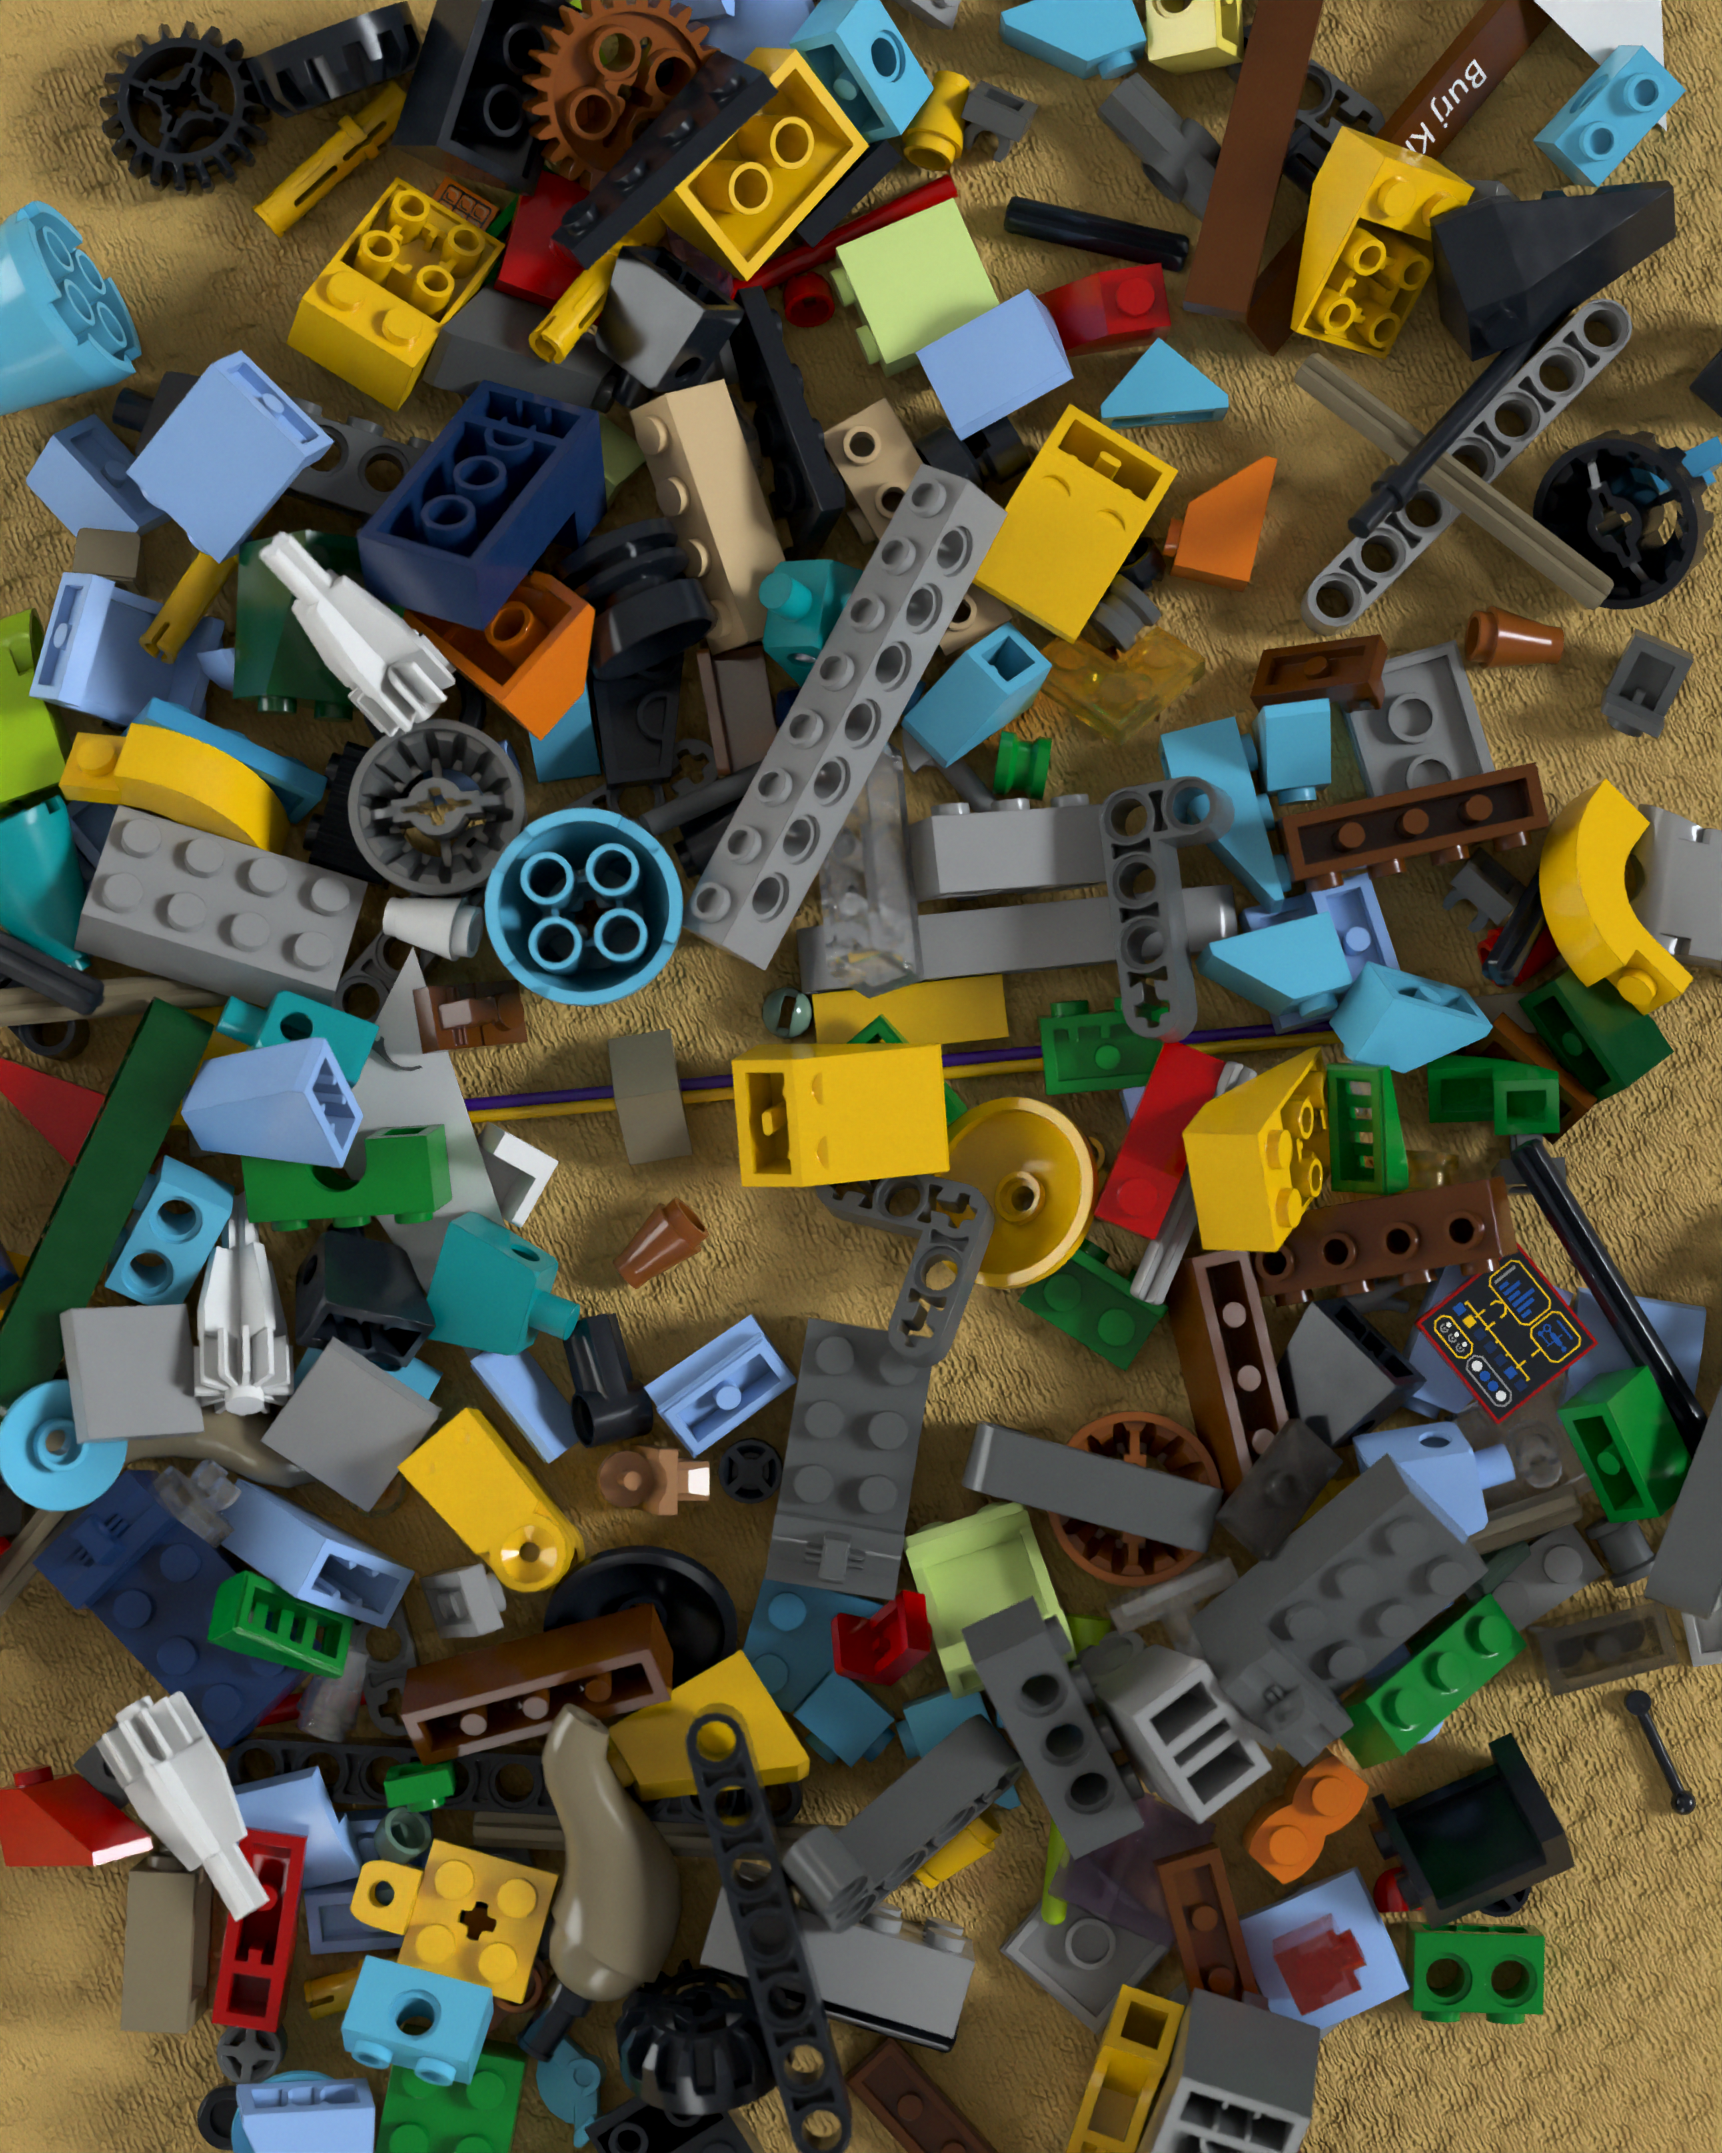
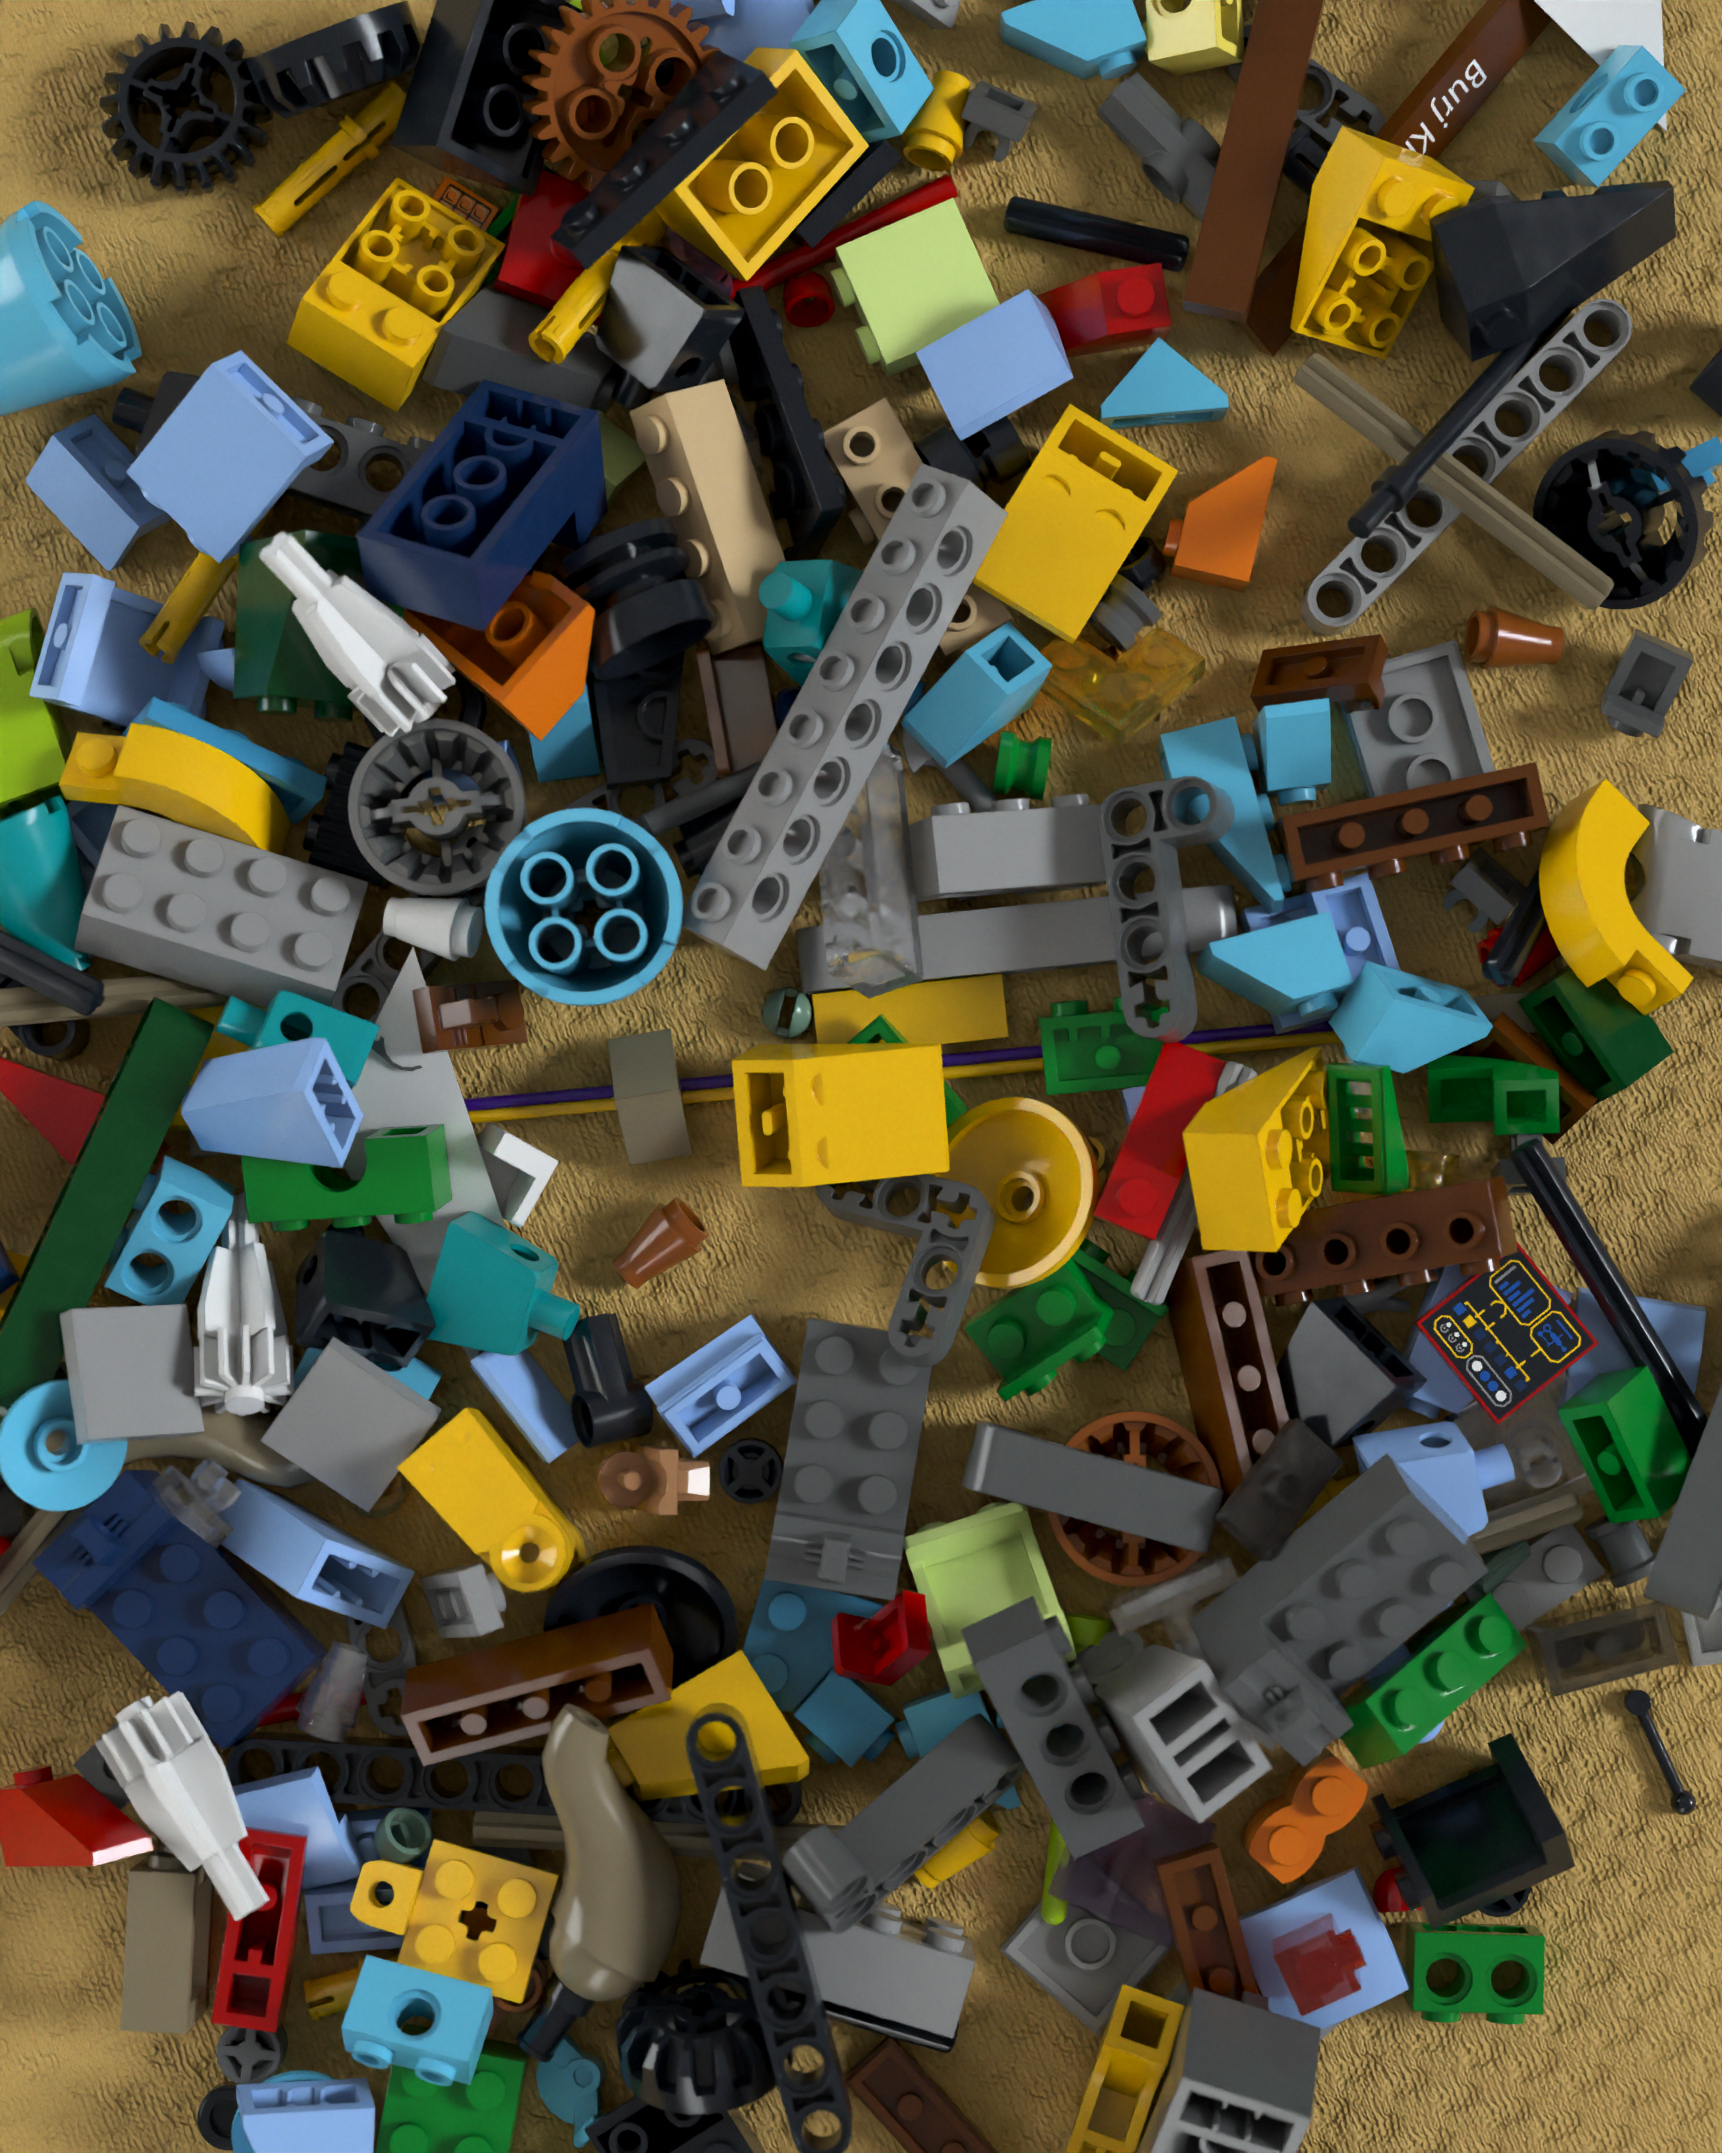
(112, 556): dark tan slope -> none
(241, 1618): green slope -> none
(419, 1785): green plate -> none
(1040, 1329): none -> green bracket

